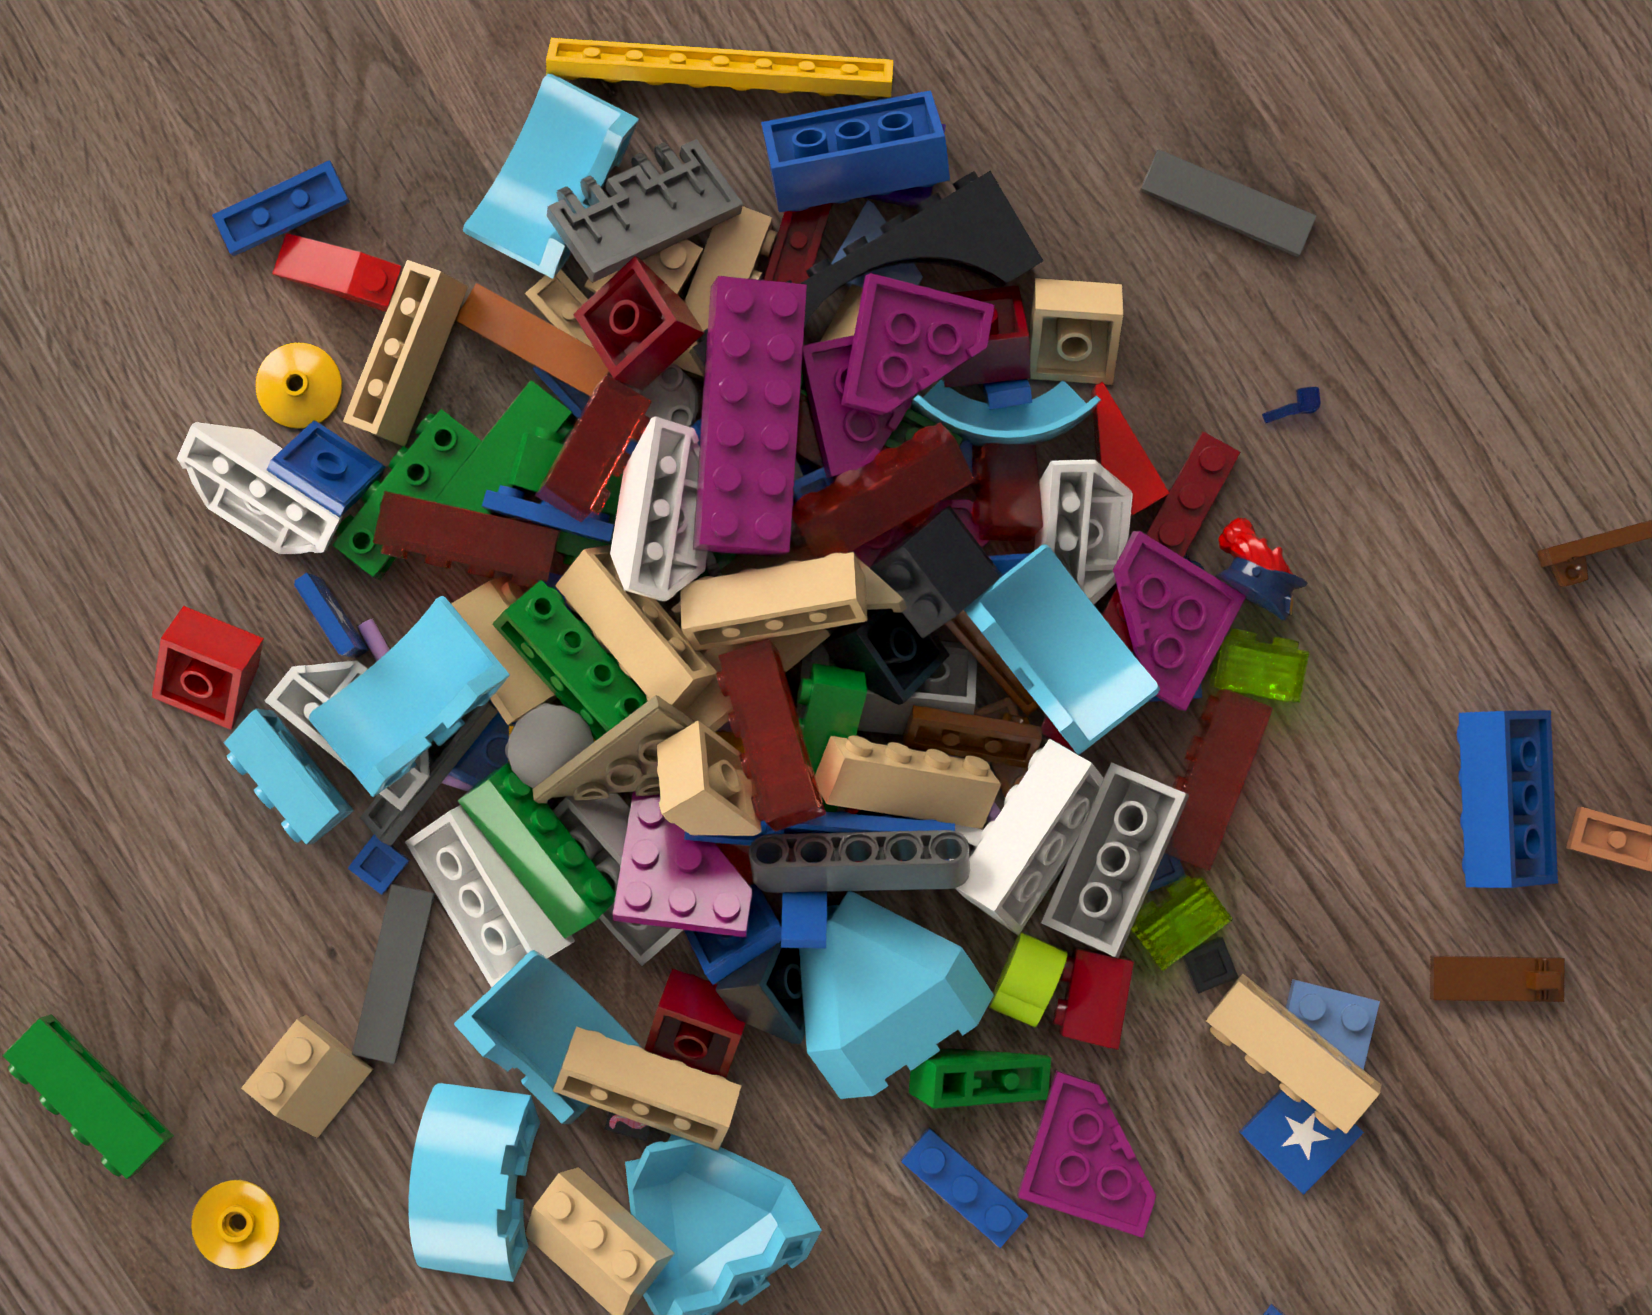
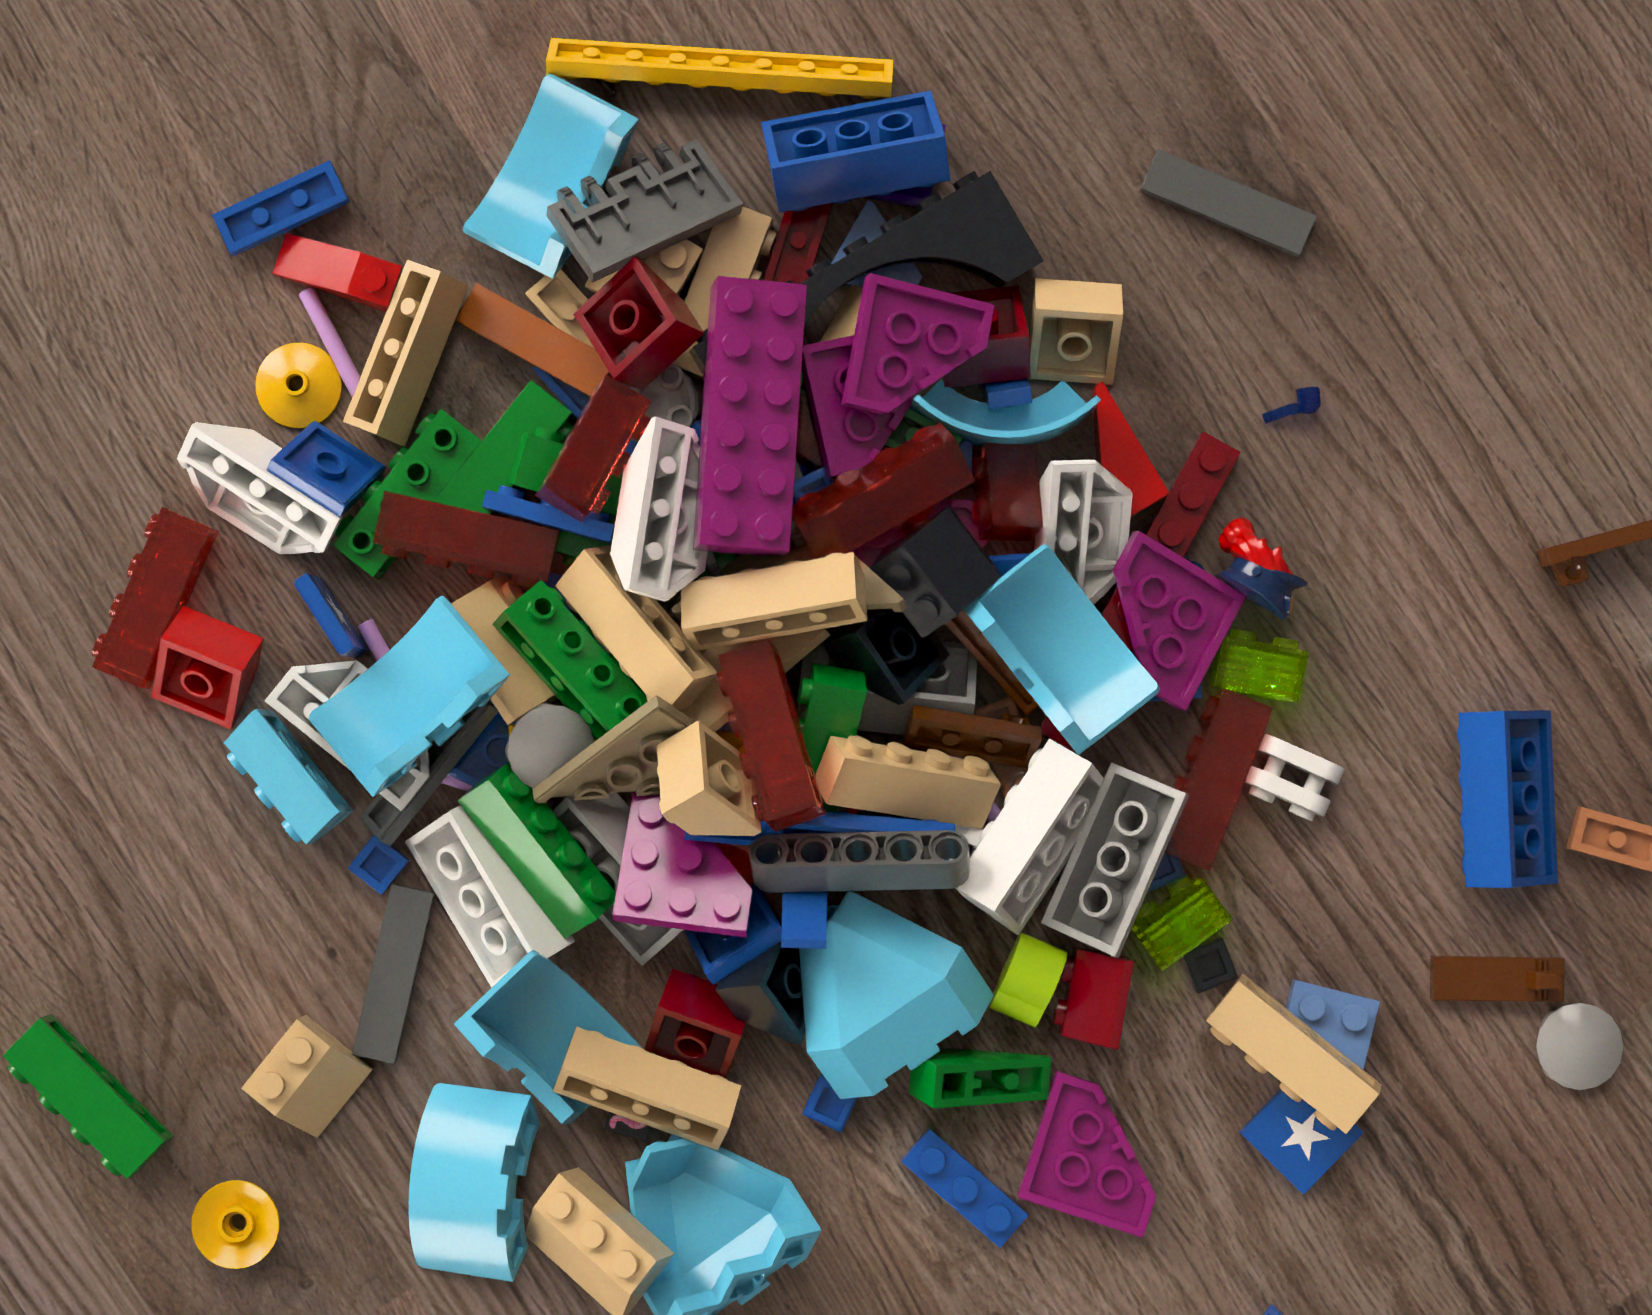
(157, 591): none -> clear red brick
(330, 338): none -> lavender bar
(827, 1107): none -> blue tile
(1304, 800): none -> white brick
(1579, 1046): none -> light grey dish

